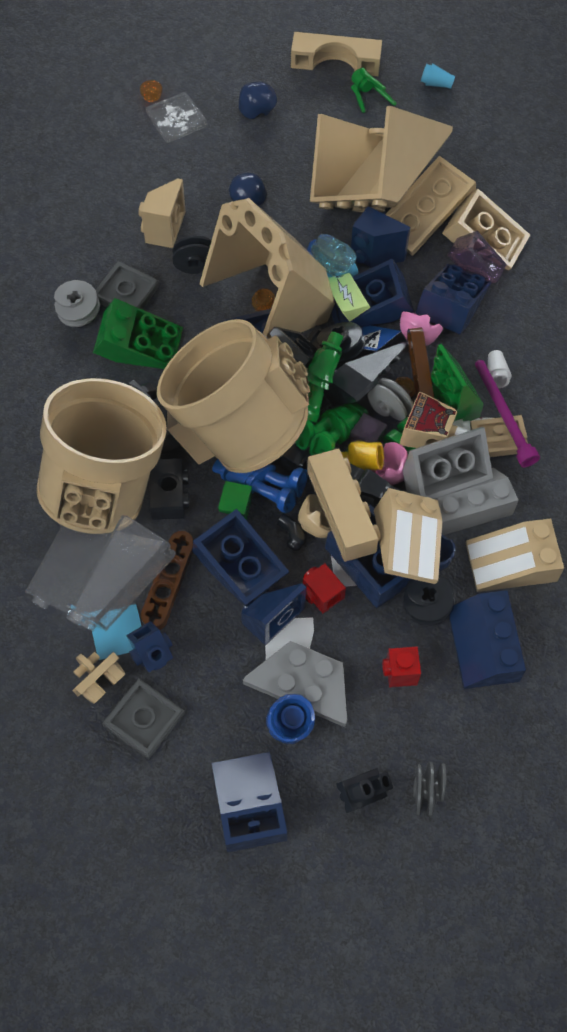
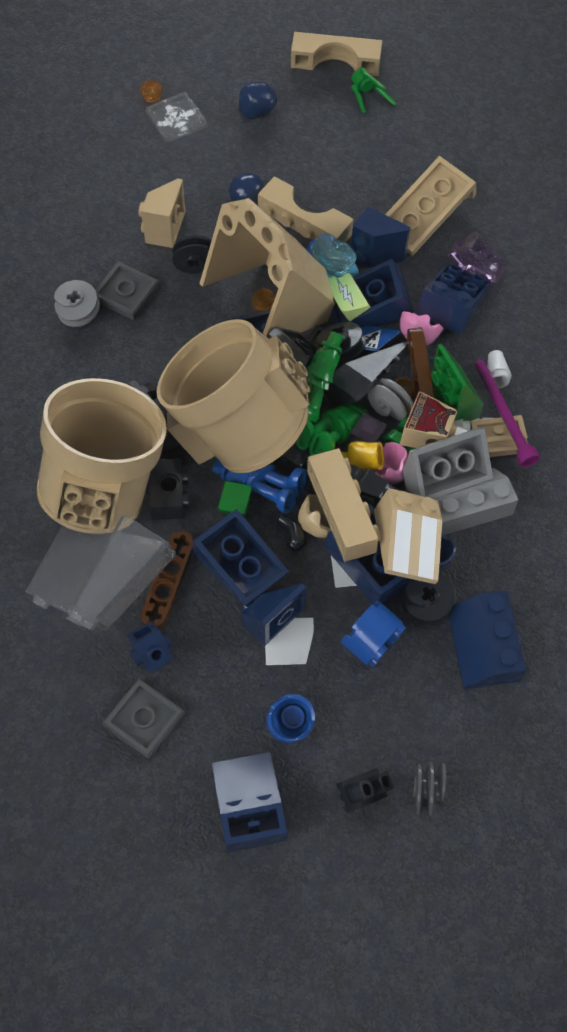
(109, 668): tan hips -> none
(115, 637): medium azure sticker -> none
(136, 336): green slope -> none
(278, 203): none -> tan arch
(305, 673): light grey wing -> none
(323, 588): red brick -> none
(372, 165): tan windscreen -> none
(372, 632): none -> blue brick
(402, 667): red brick -> none
(437, 77): medium azure cone -> none
(496, 227): tan slope -> none
(515, 556): tan slope -> none

